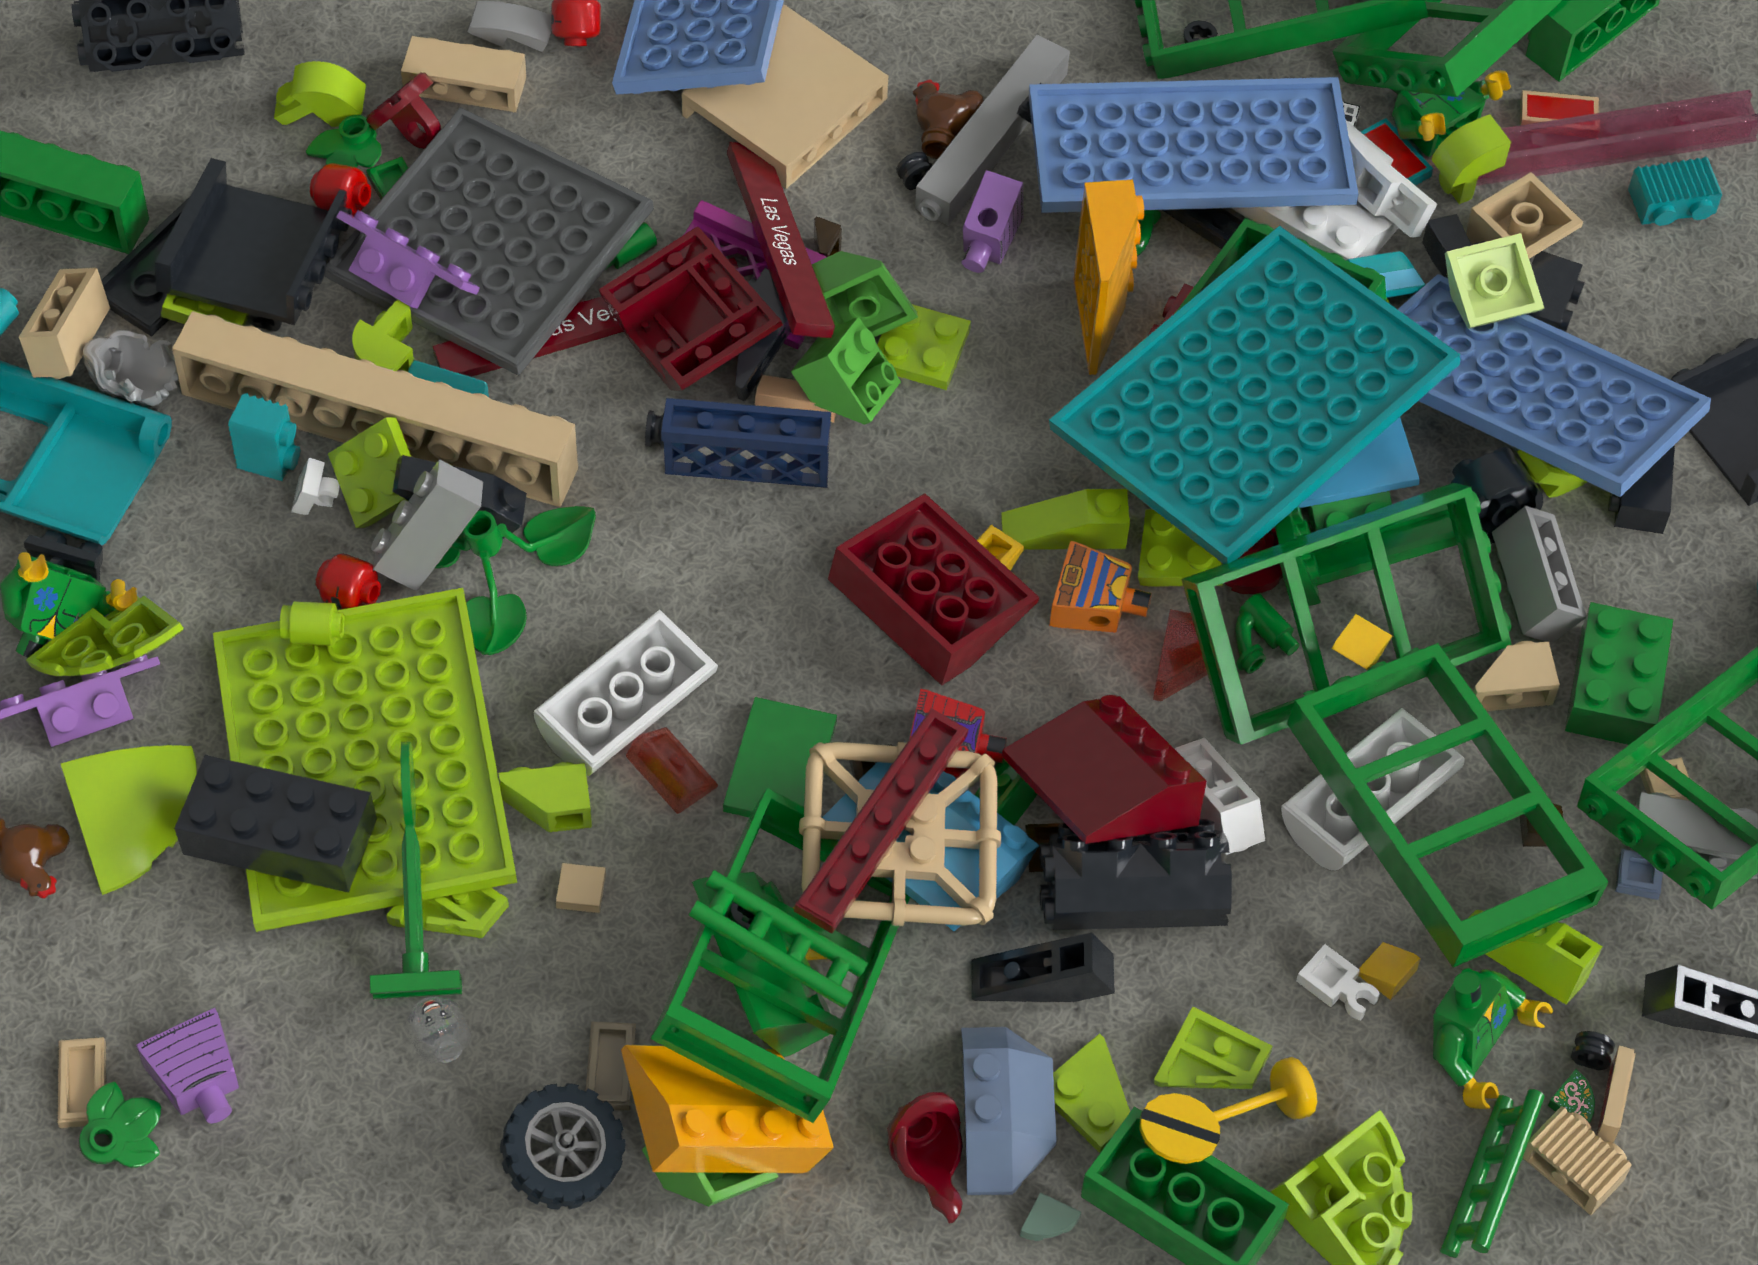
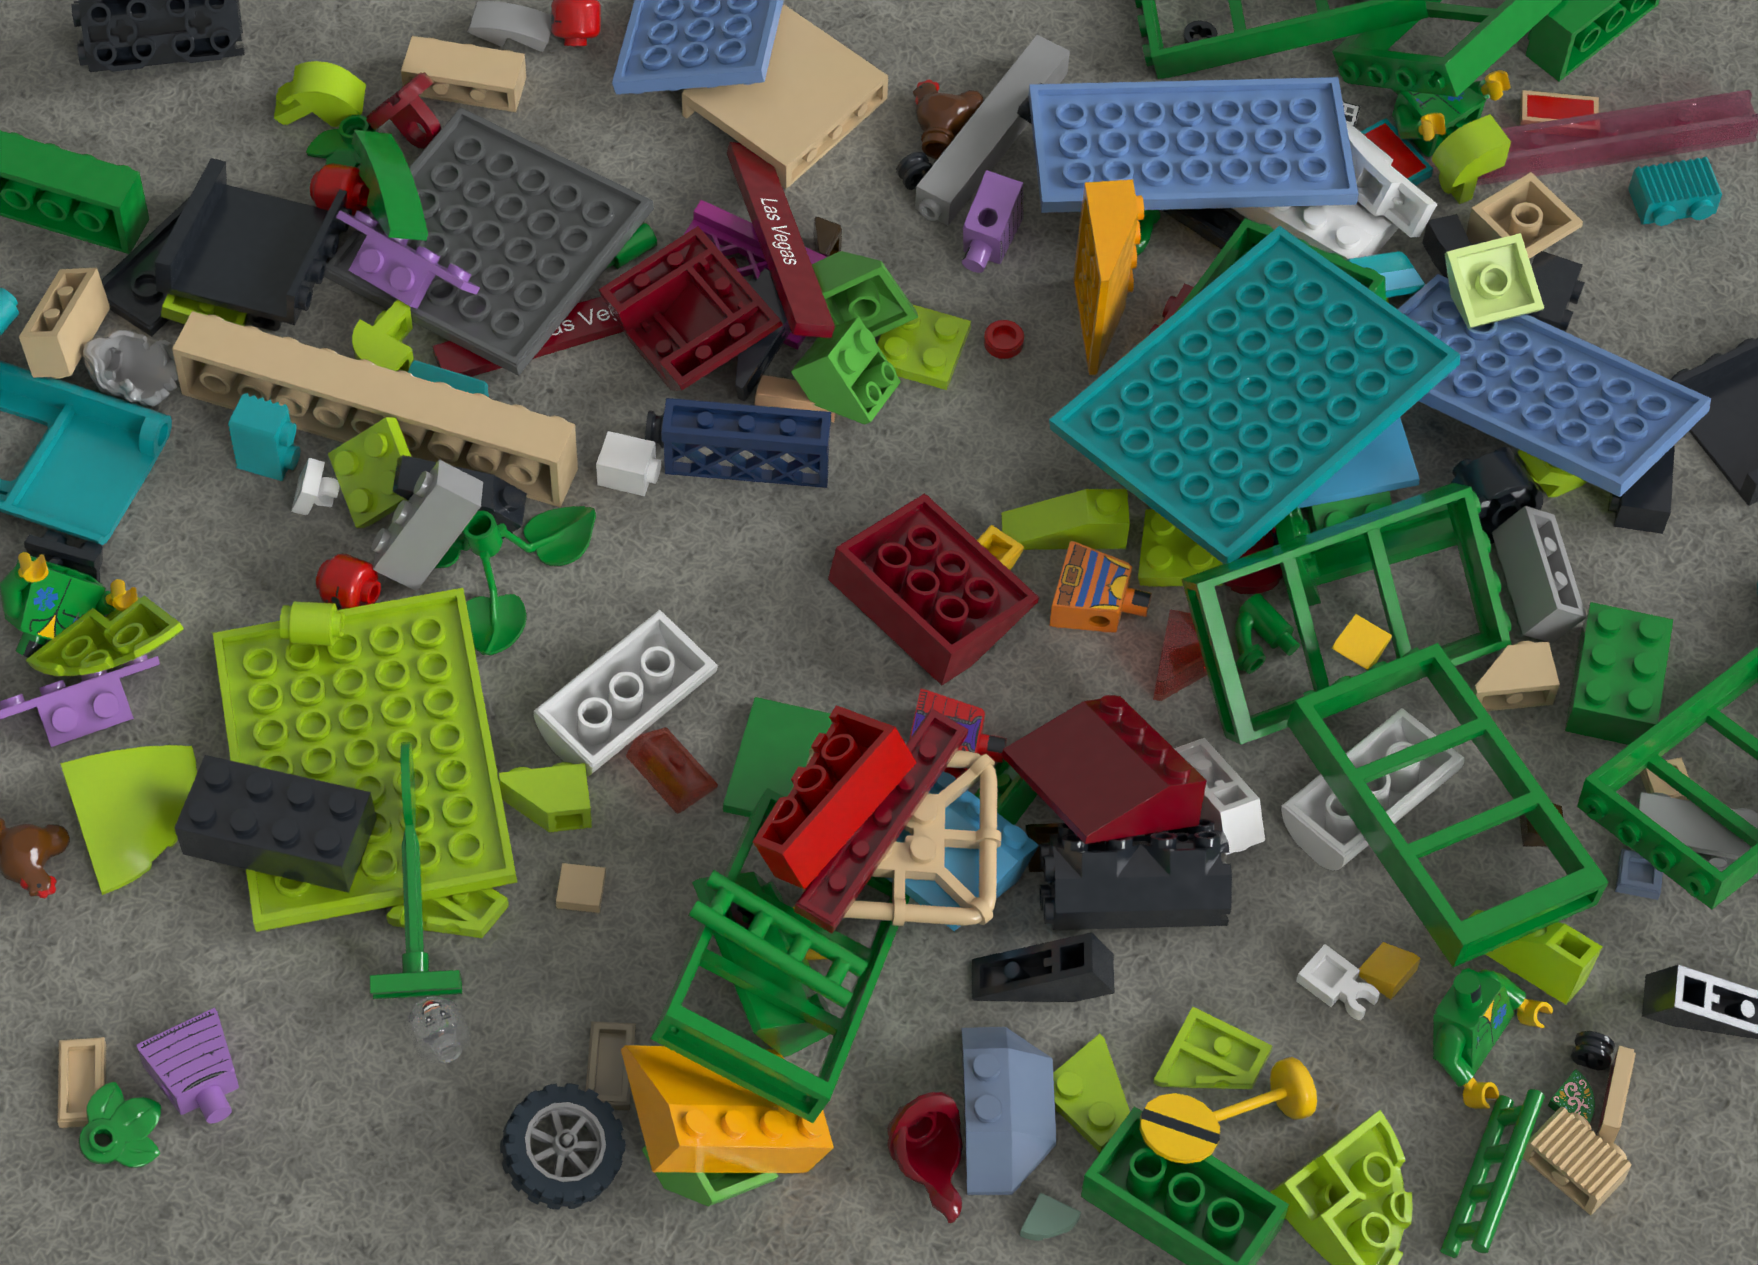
(390, 185): none -> green slope
(627, 464): none -> white brick
(832, 795): none -> red wedge
(1004, 339): none -> red tile

